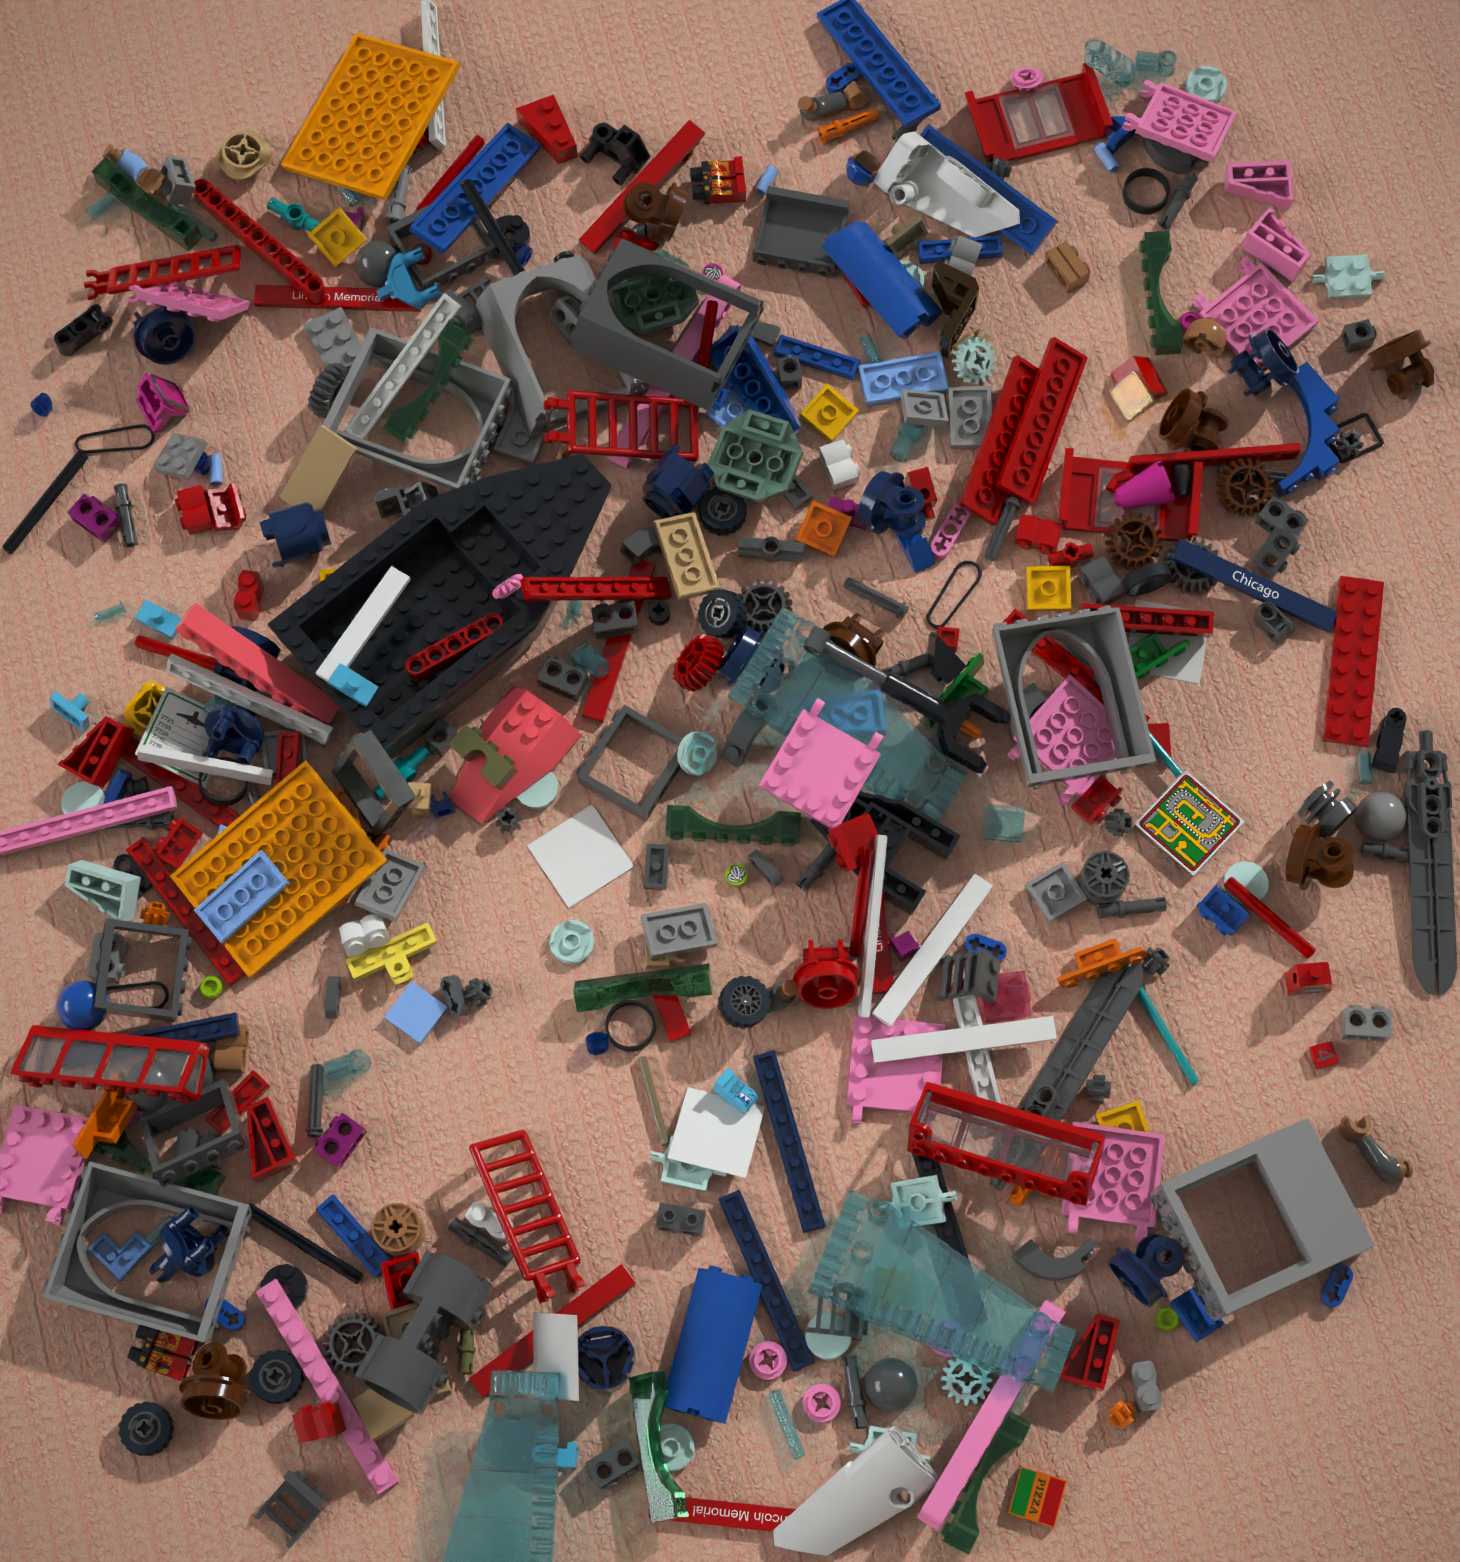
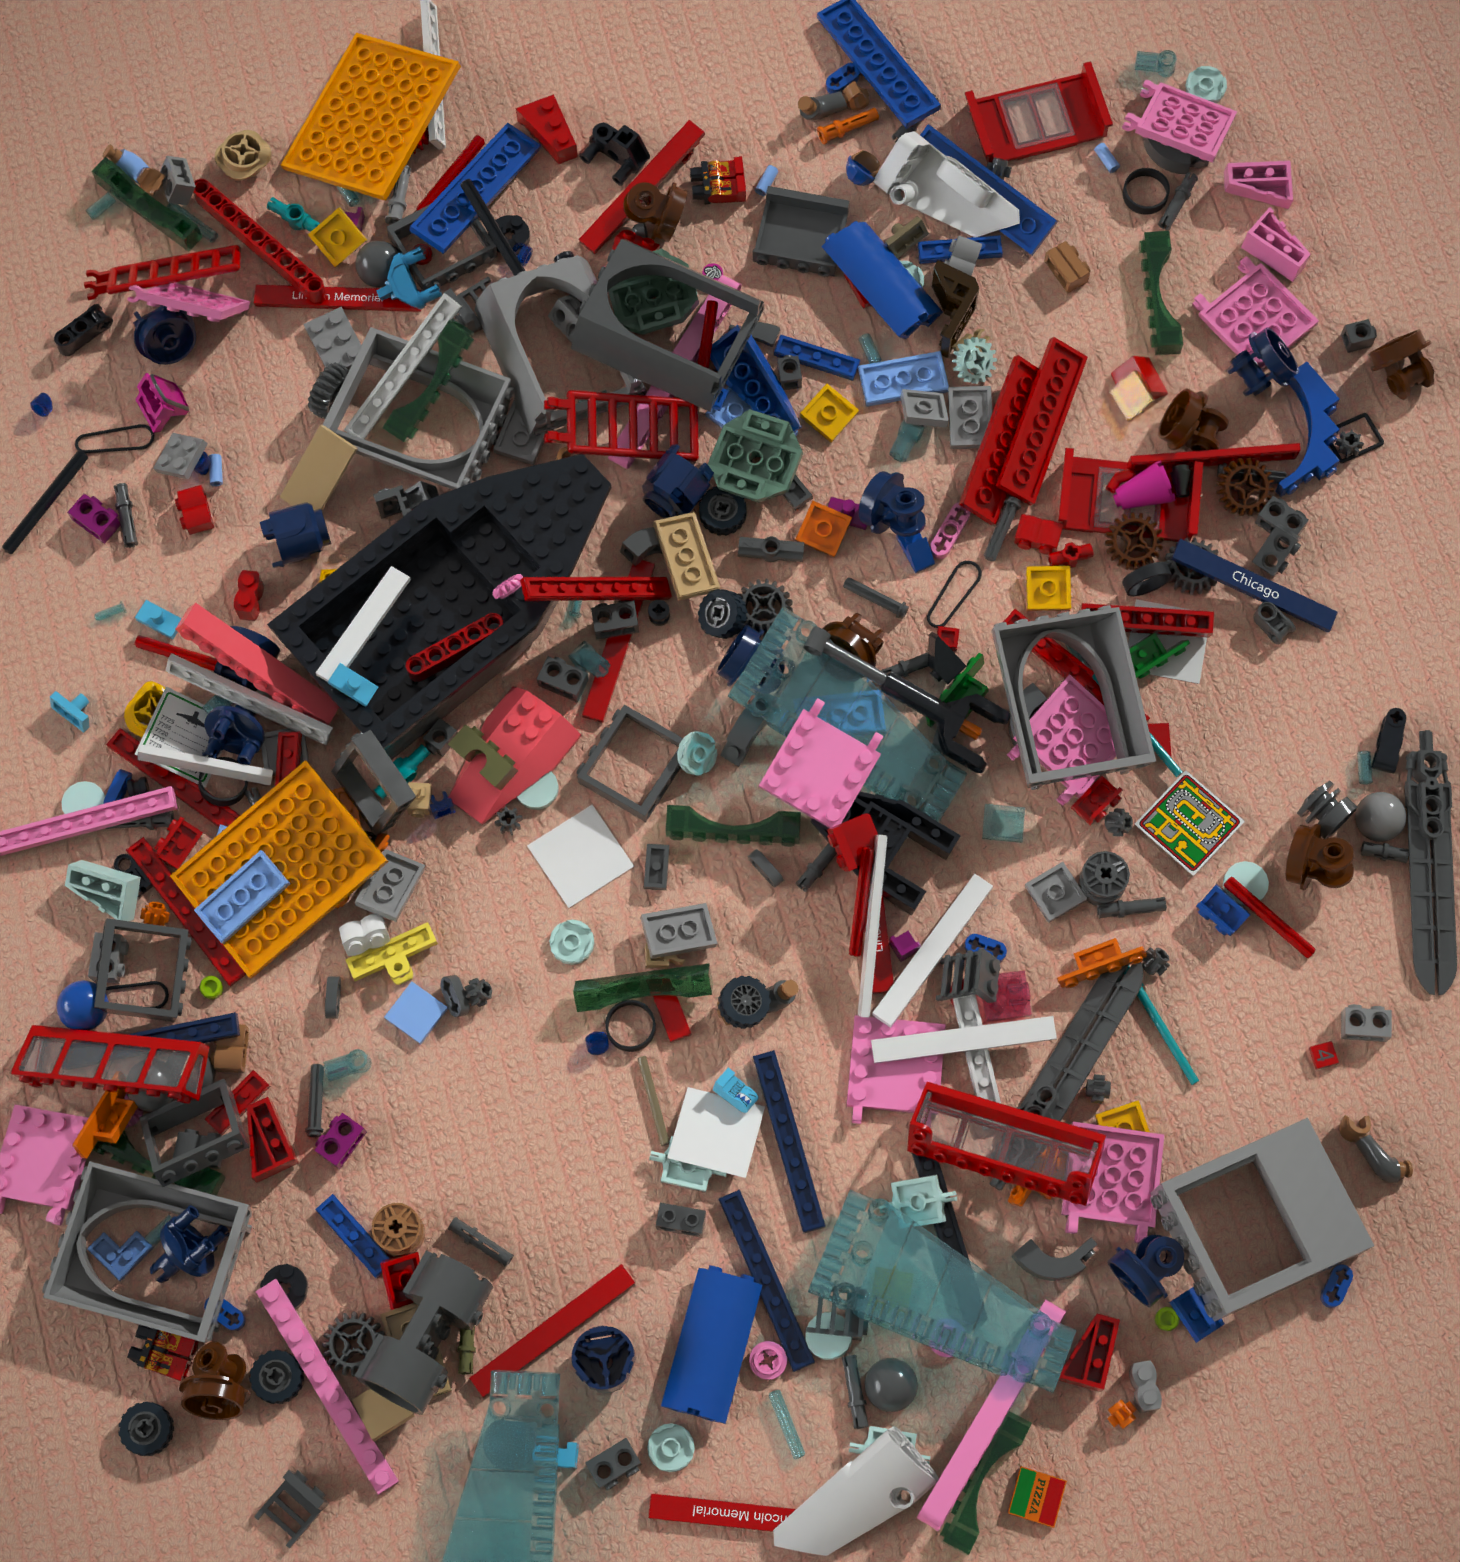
(99, 752): red wedge -> none
(226, 508): red bracket -> none
(305, 1244): black axle -> none
(318, 1421): red brick -> none
(484, 1219): white brick -> none
(544, 1290): red bar -> none
(557, 1350): white sticker -> none
(664, 1495): clear green arch -> none
(698, 662): red gear -> none
(736, 875): tile -> none
(820, 1391): bright pink gear -> none
(827, 976): red piece -> none
(838, 464): white brick -> none
(921, 480): red torso -> none
(966, 1396): light aqua gear -> none
(1021, 77): bright pink gear -> none
(1101, 581): dark grey brick -> none
(1109, 62): clear light blue beam -> none
(1118, 136): blue slope -> none
(1187, 319): dark pink tile -> none
(1205, 336): medium nougat cylinder -> none
(1310, 978): red torso -> none
(1348, 276): light aqua plate -> none
(1353, 661): red plate -> none

